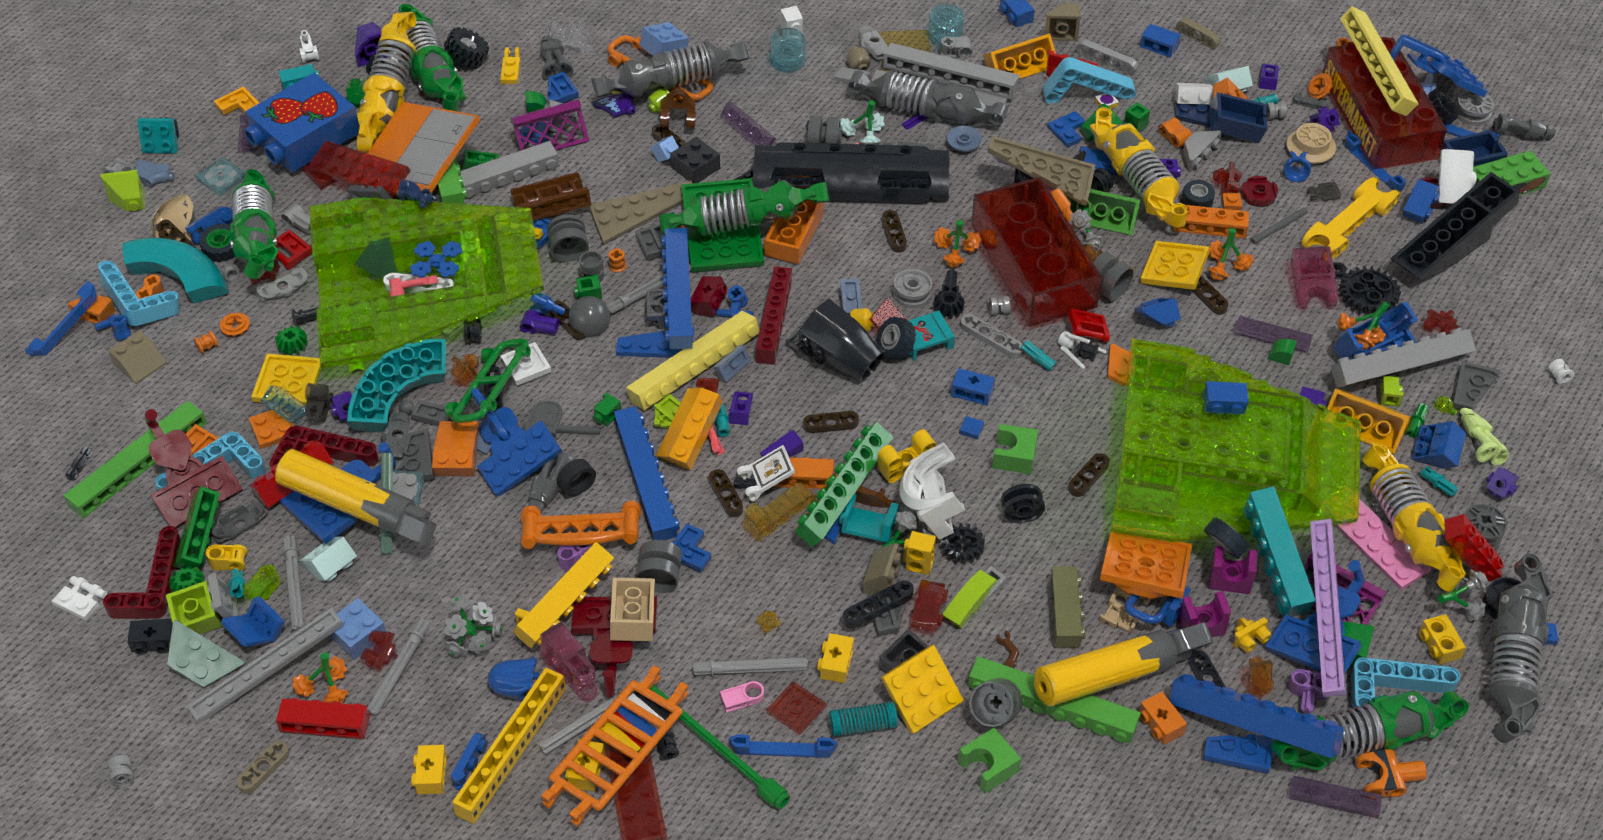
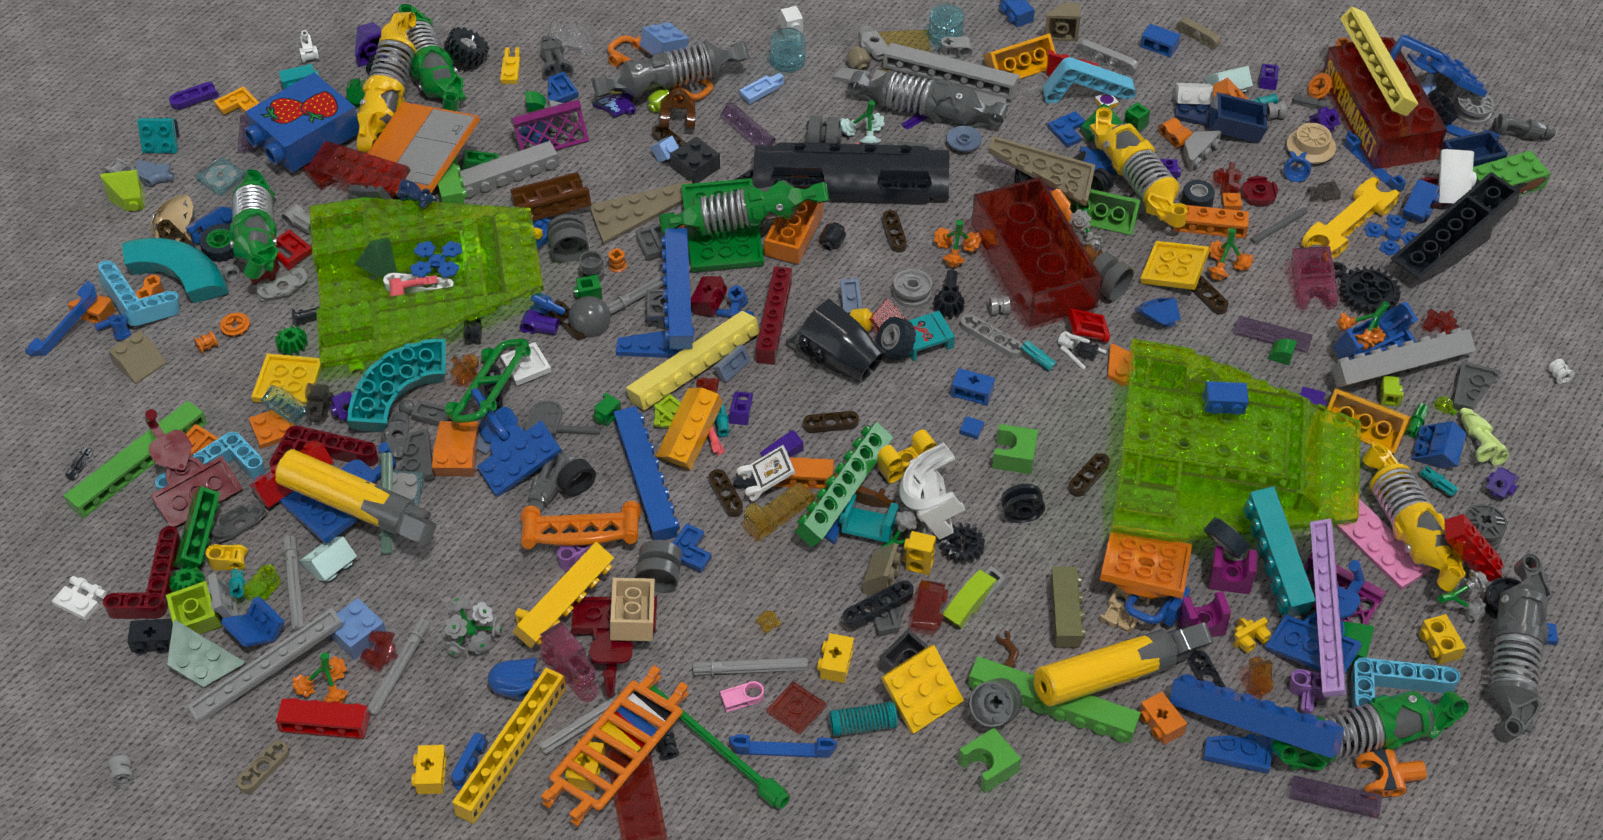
(193, 95): none -> dark purple plate
(761, 88): none -> light blue hinge
(832, 236): none -> black head
(1392, 233): none -> blue plant

